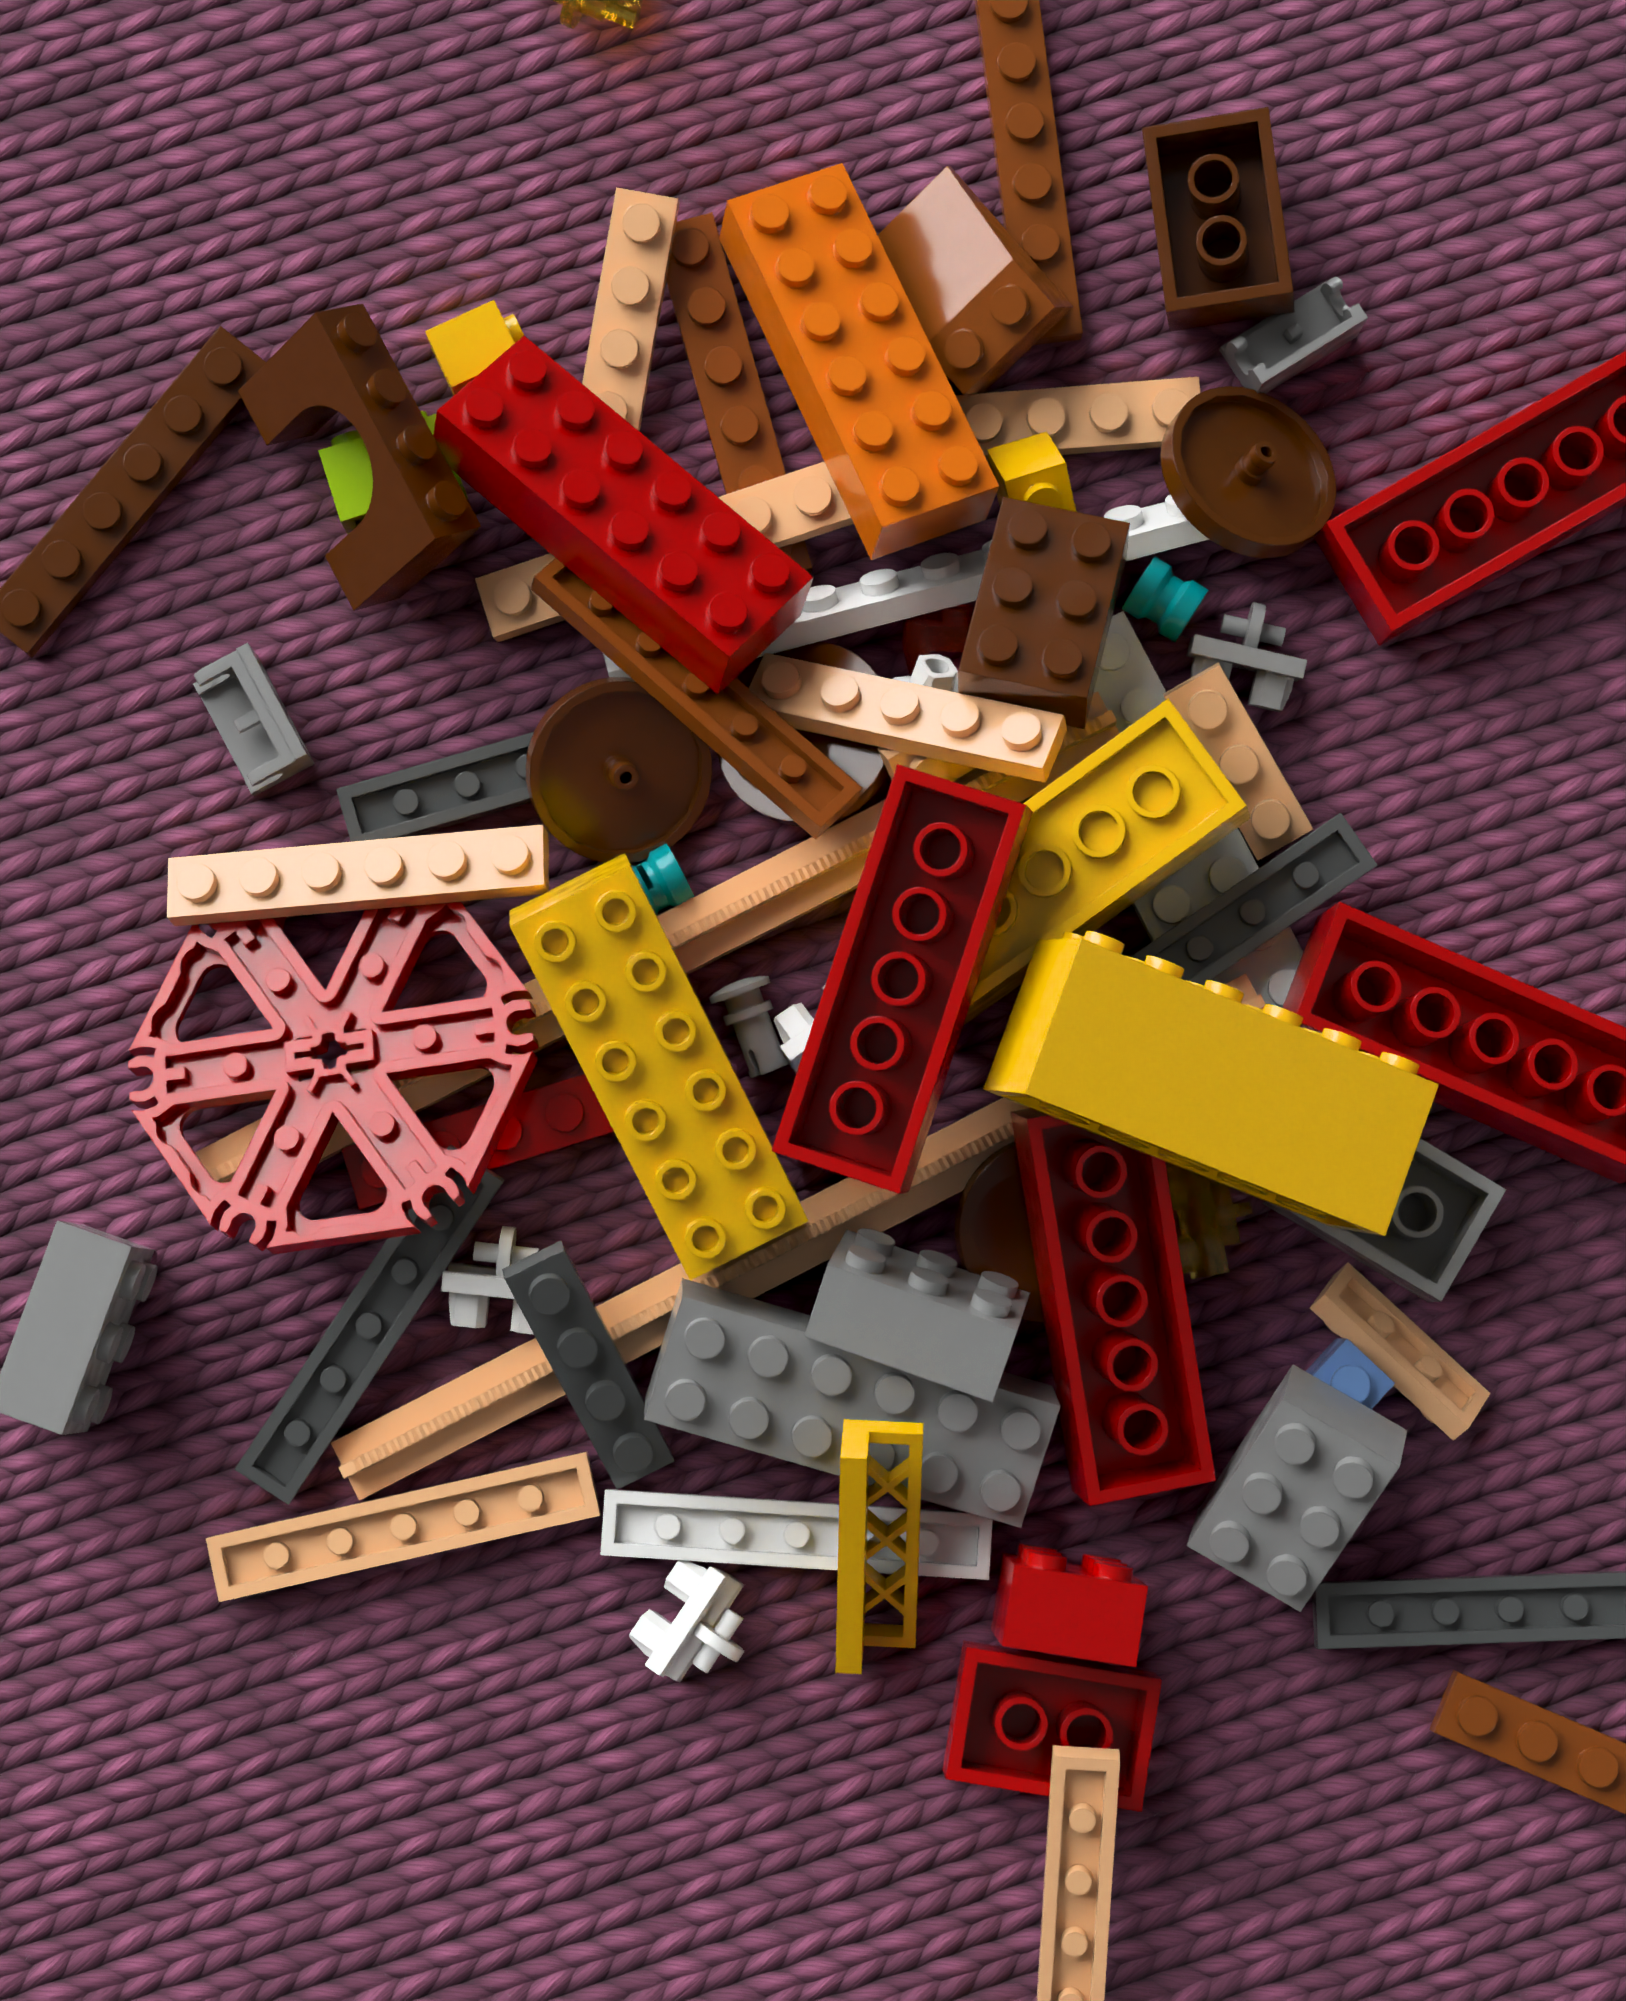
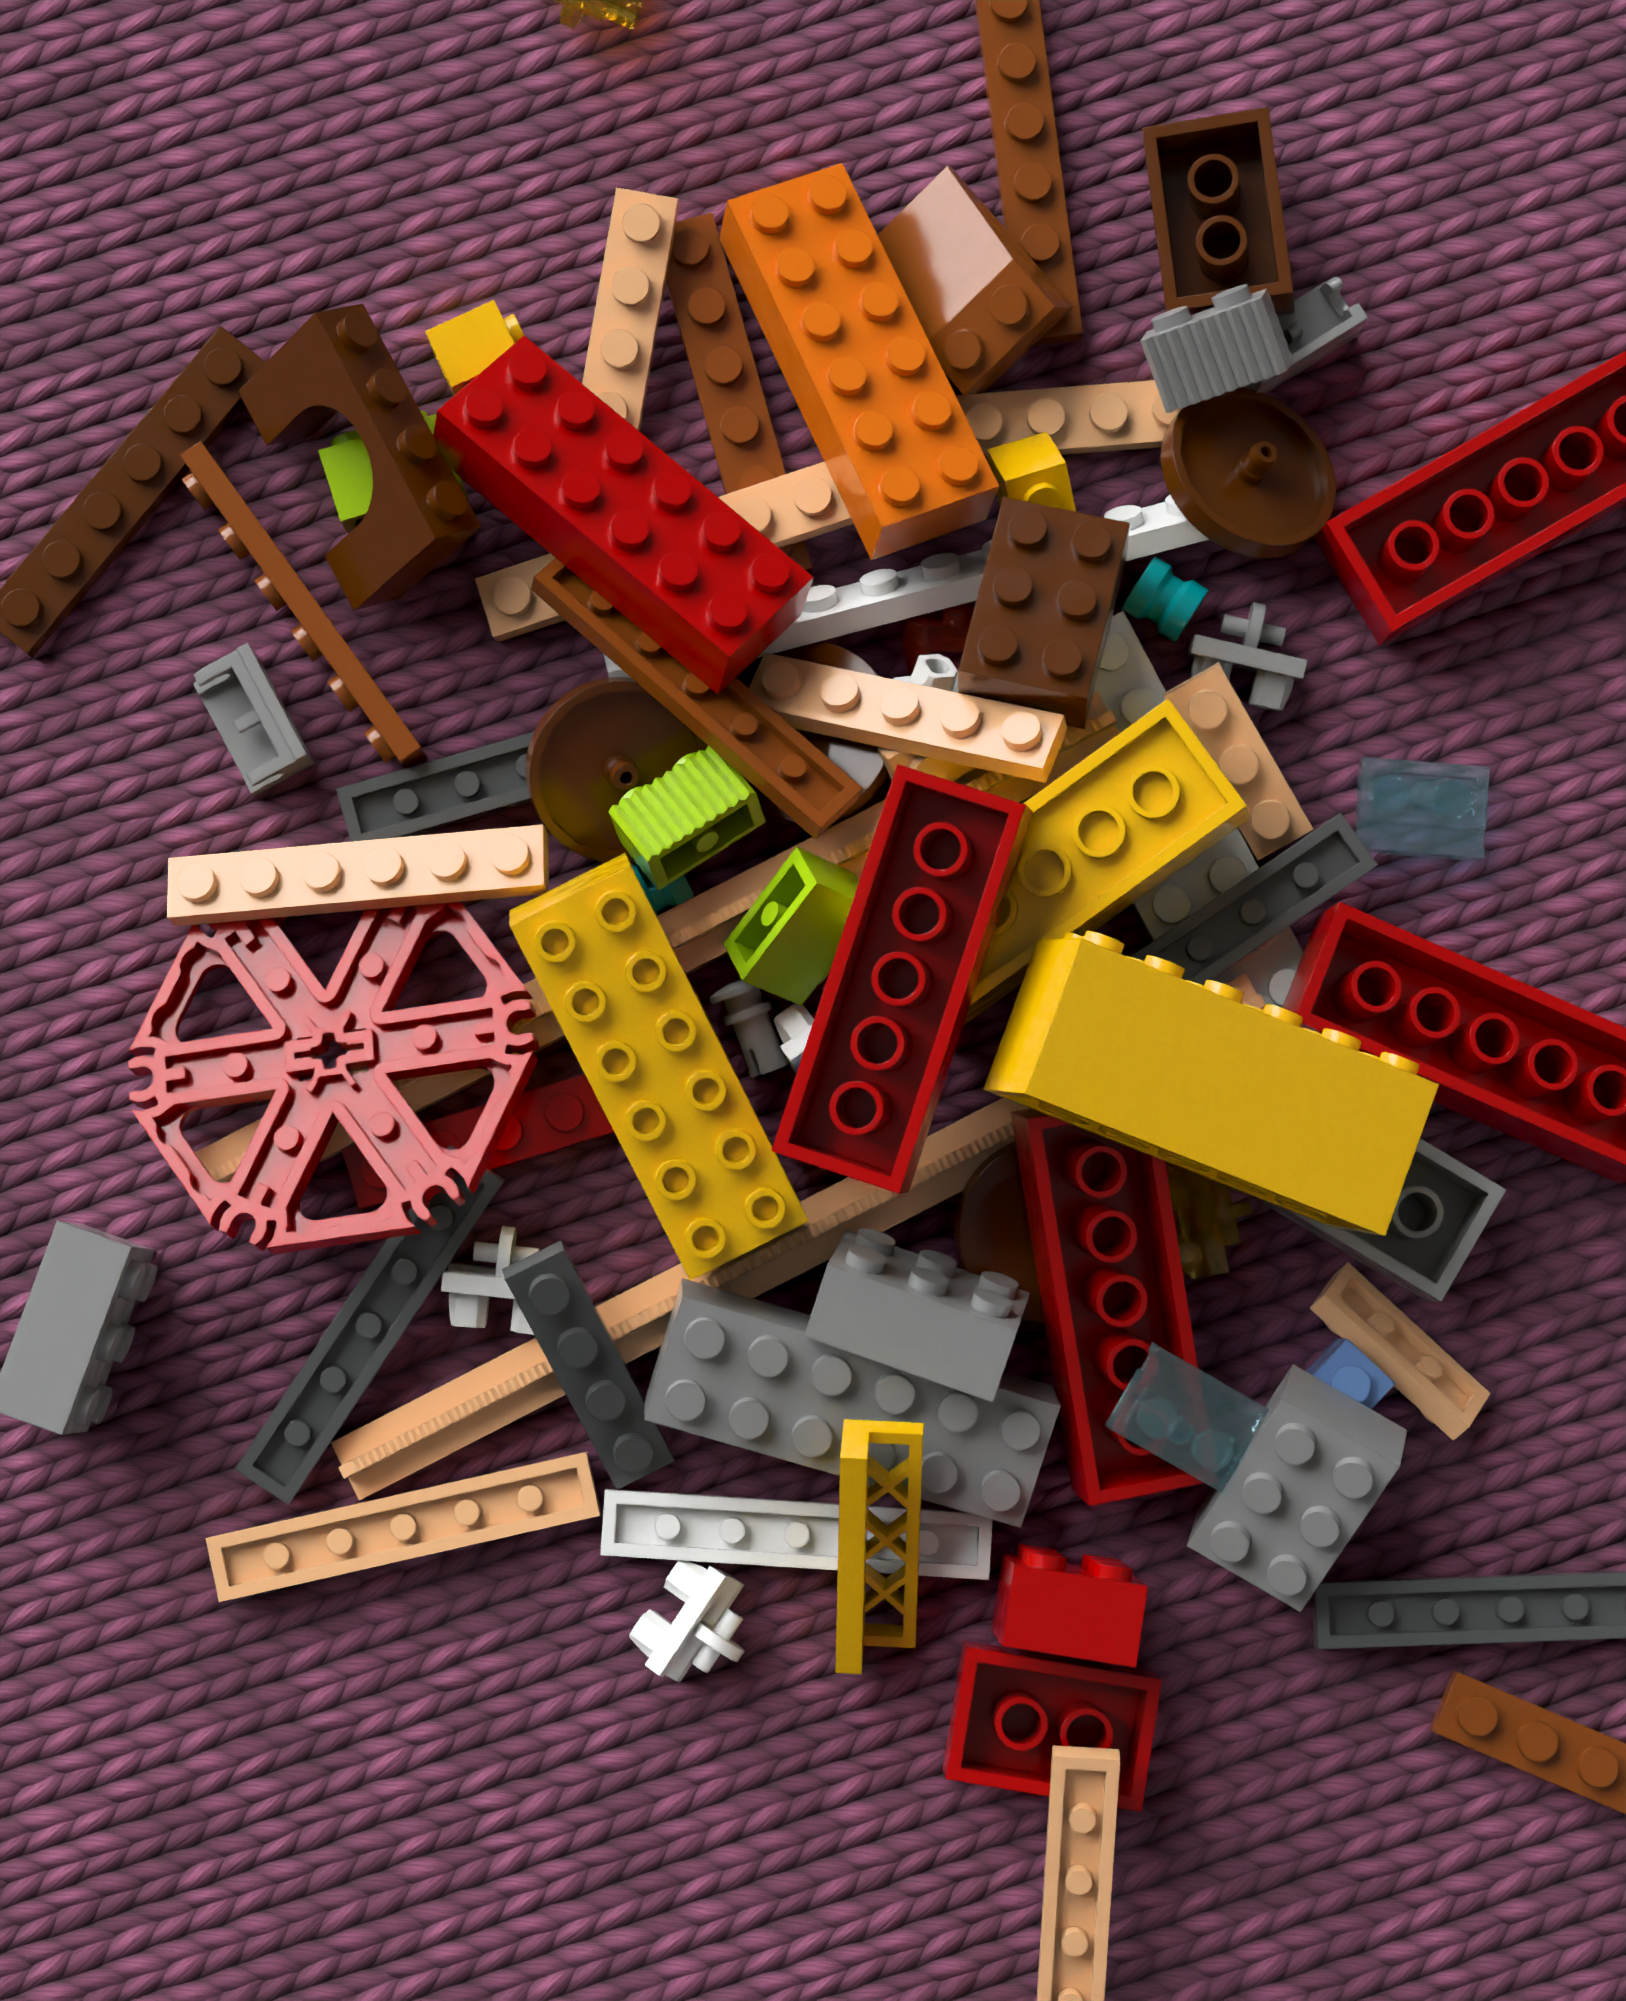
(283, 588): none -> dark orange plate
(686, 816): none -> lime brick
(794, 927): none -> lime brick
(1186, 1417): none -> clear light blue plate
(1215, 348): none -> light grey brick
(1422, 808): none -> clear light blue plate

